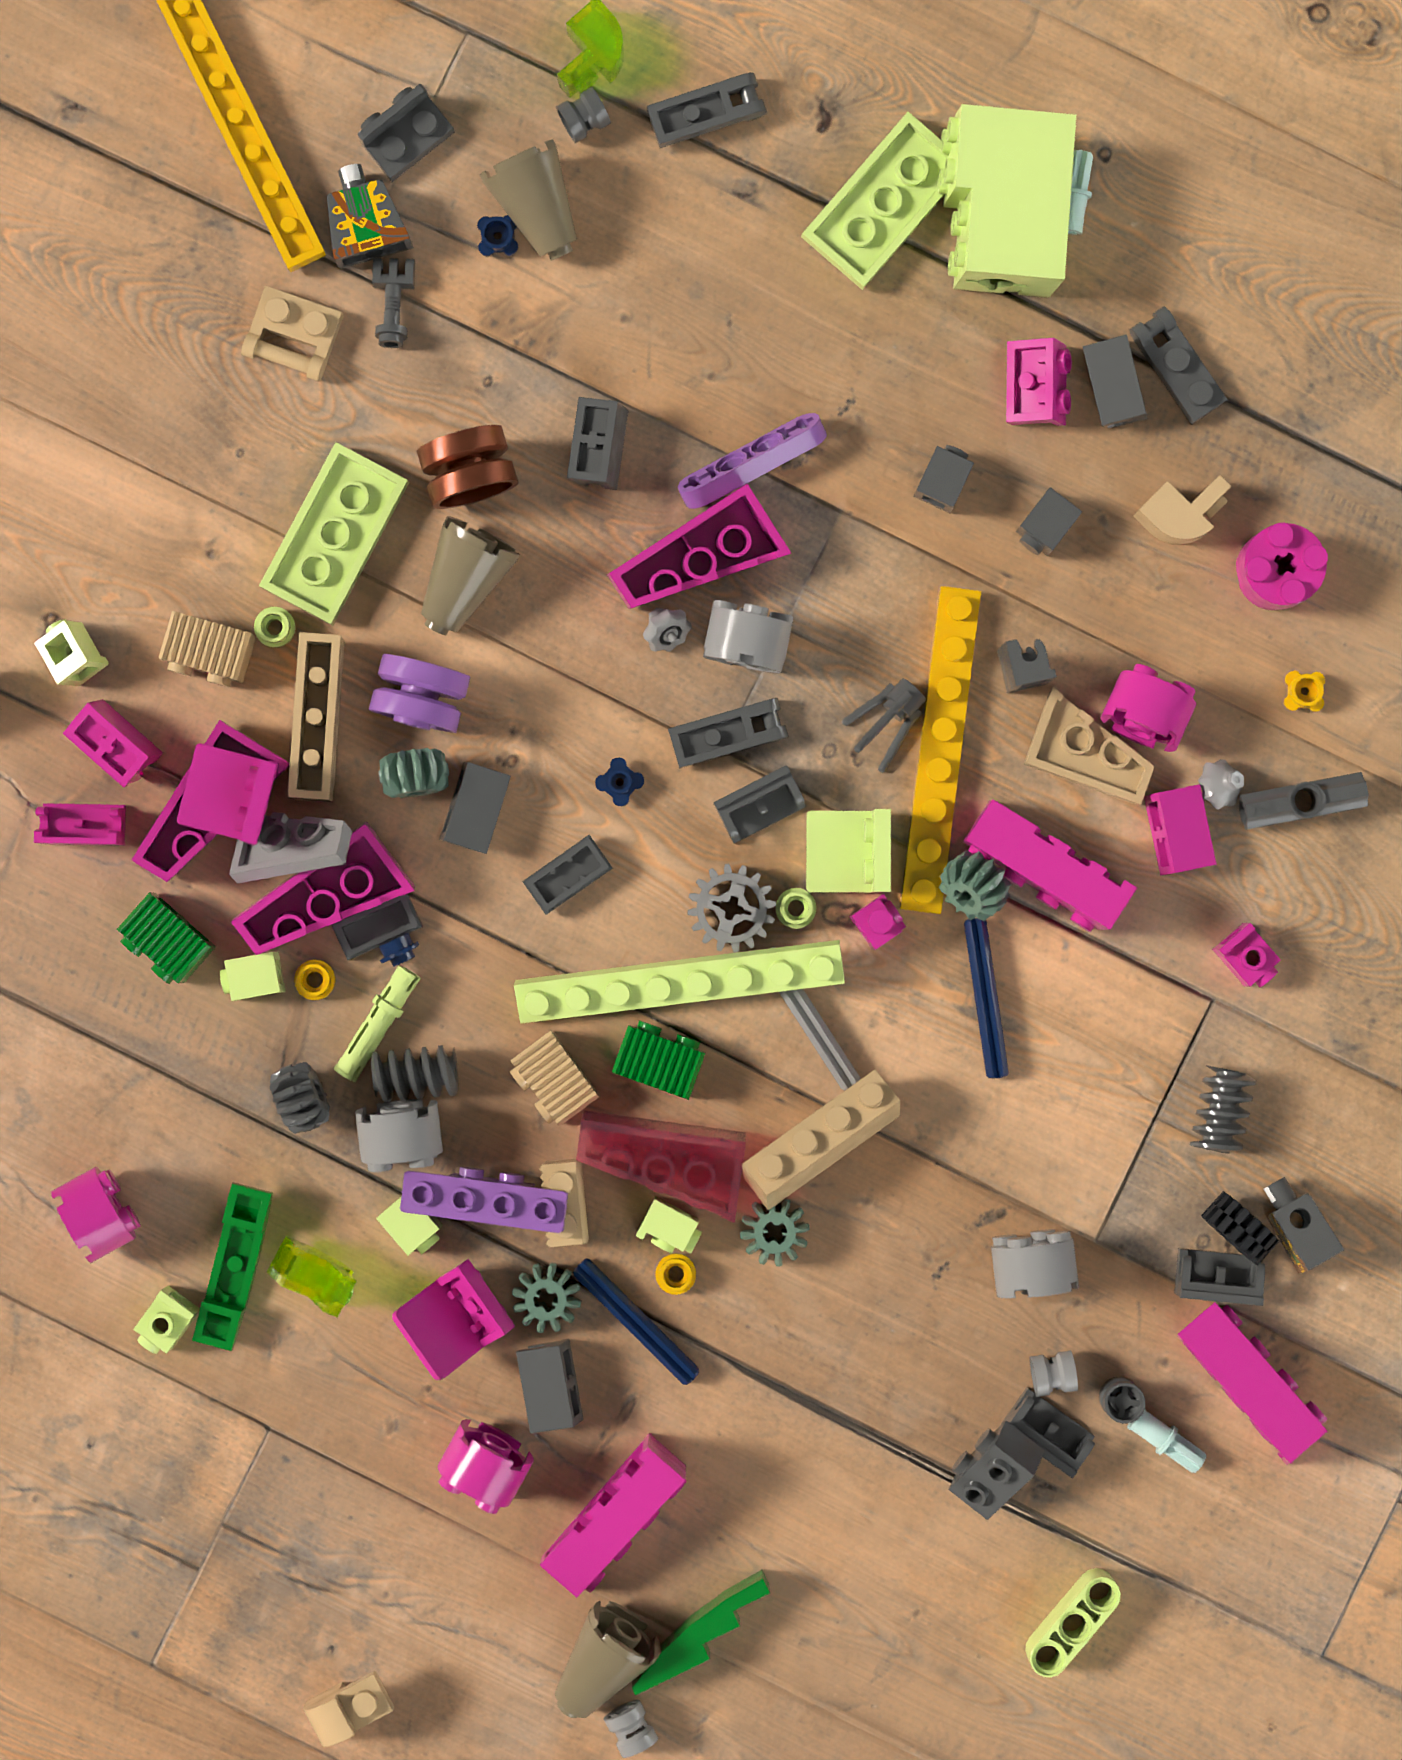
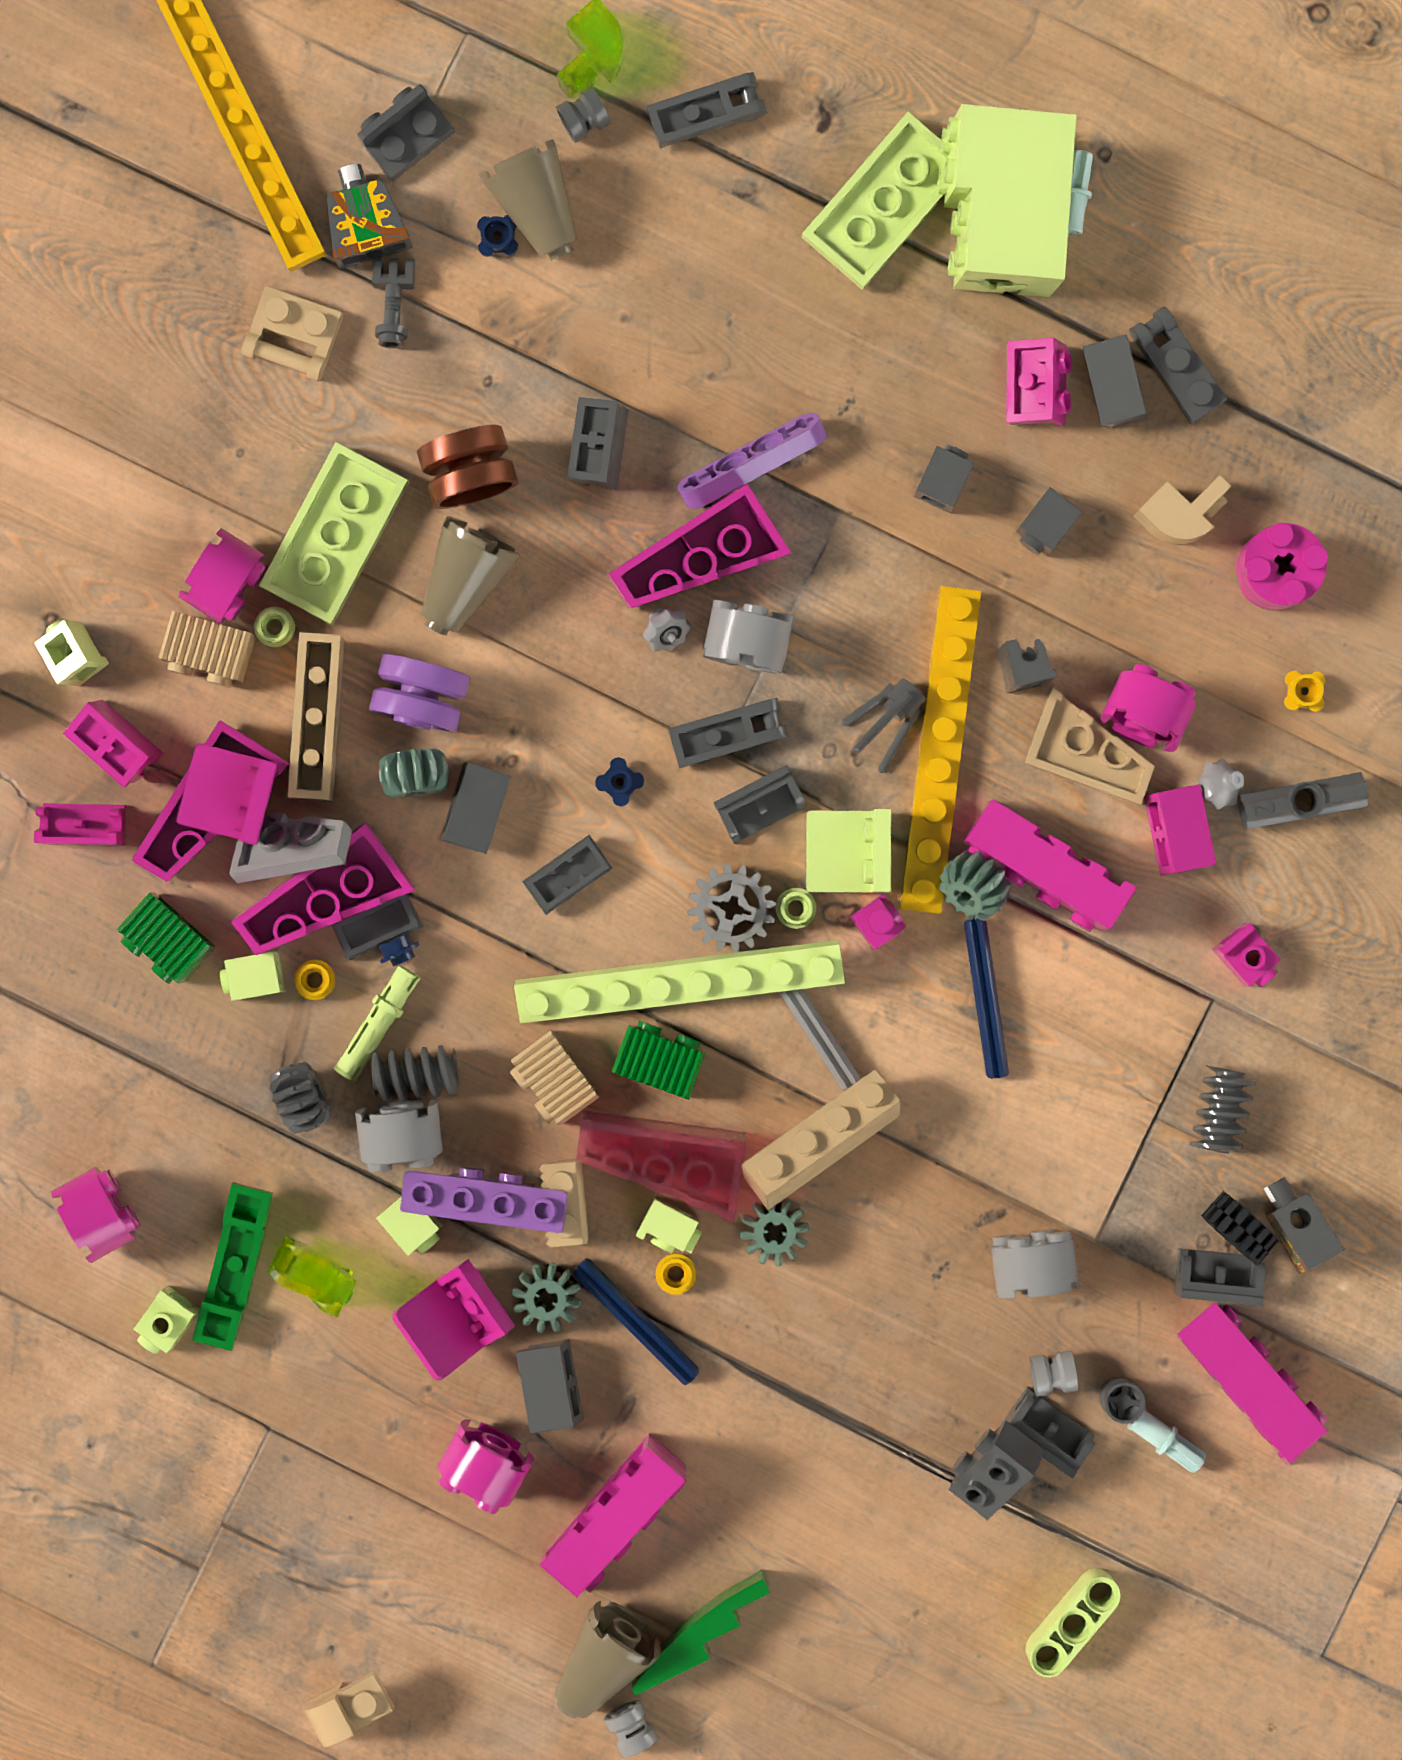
(223, 576): none -> dark pink brick

